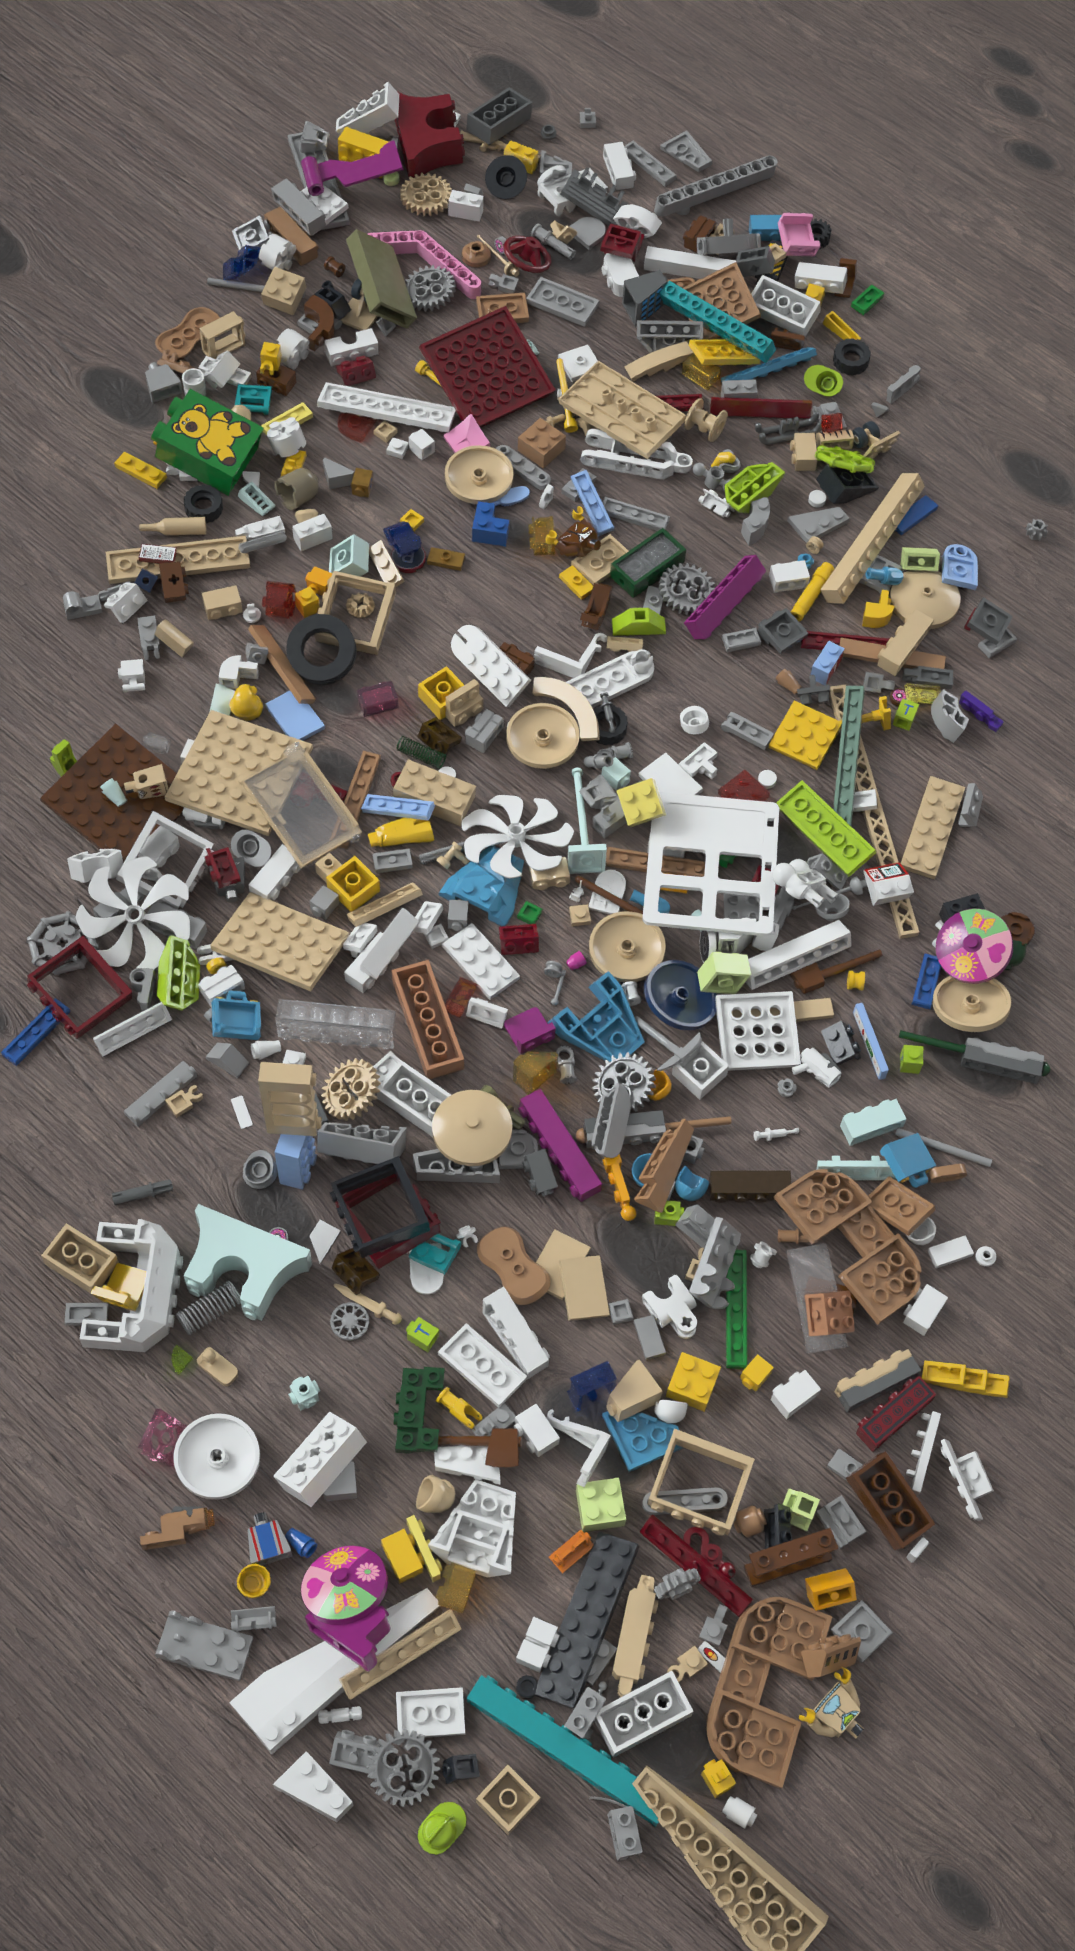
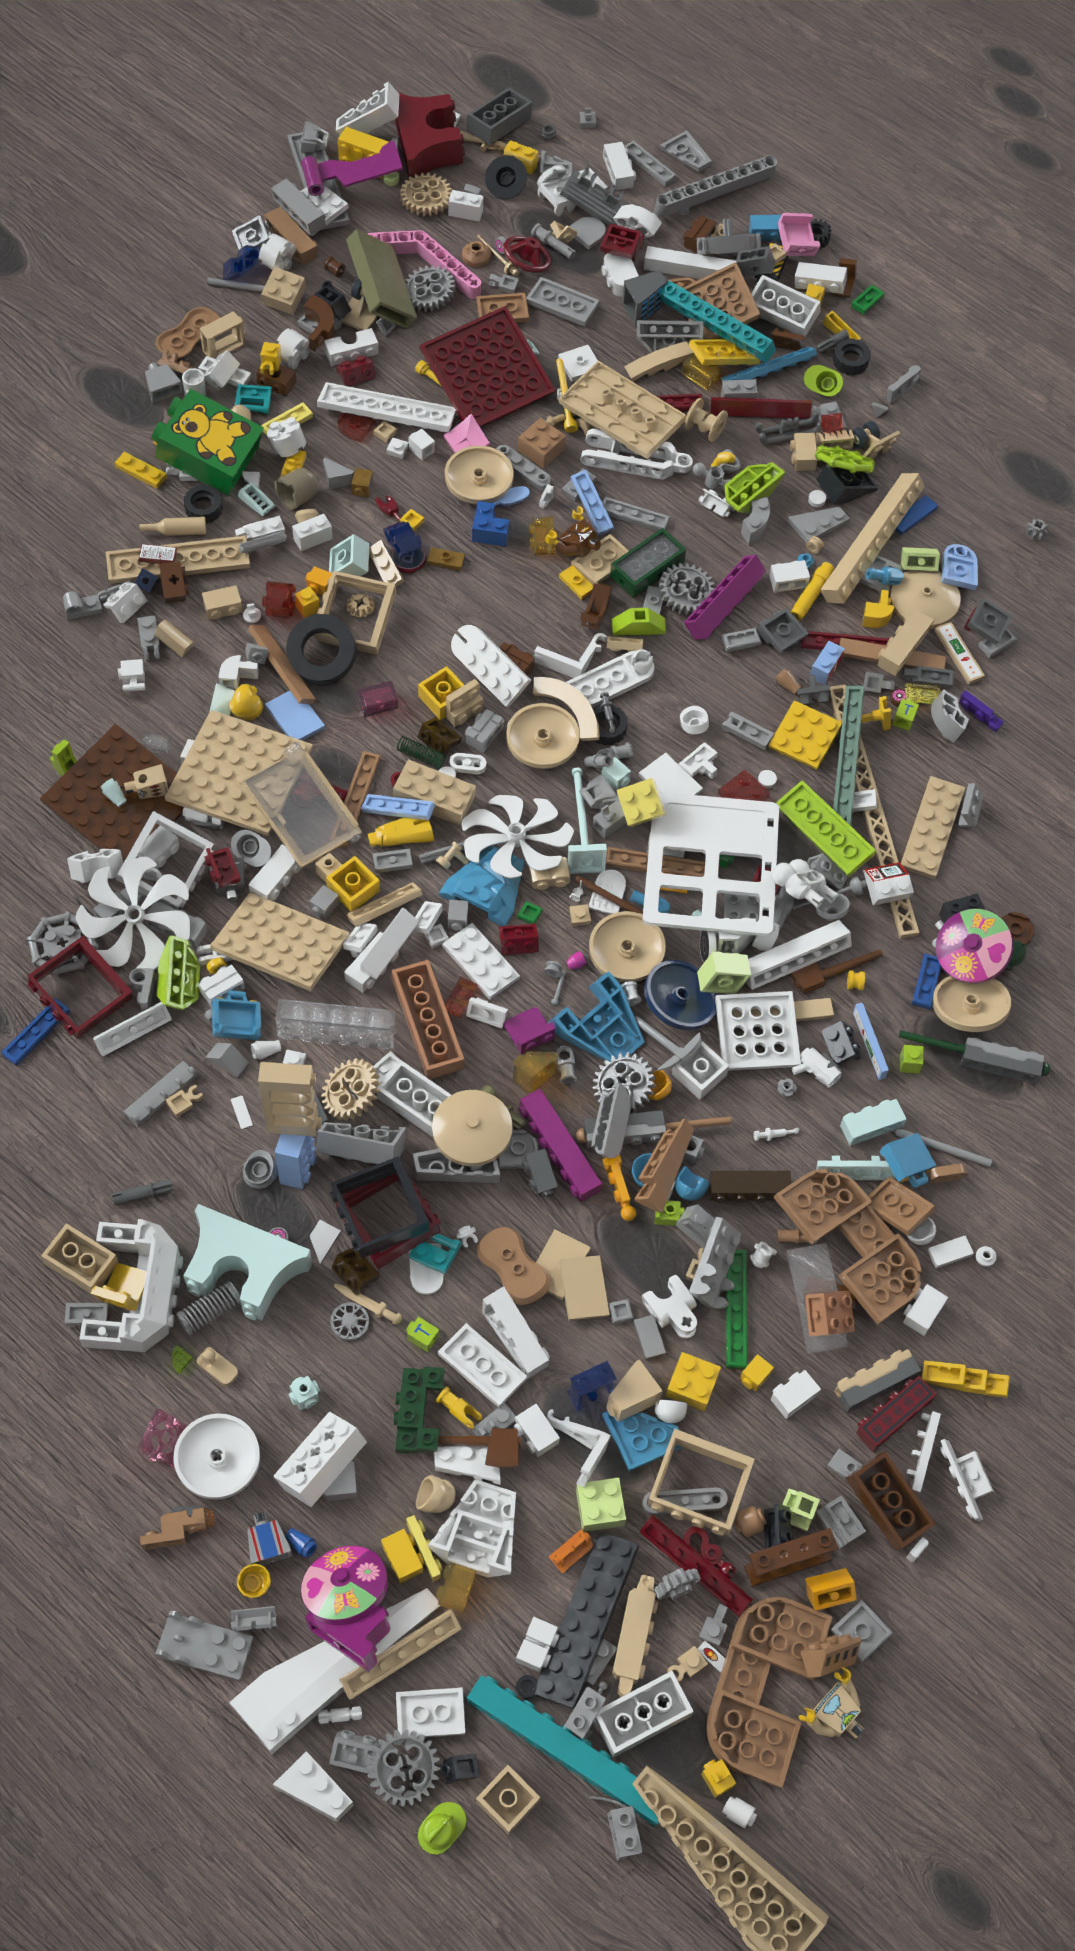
(390, 508): none -> dark red hand
(468, 762): none -> white plate
(833, 341): none -> dark grey axle
(959, 653): none -> tile

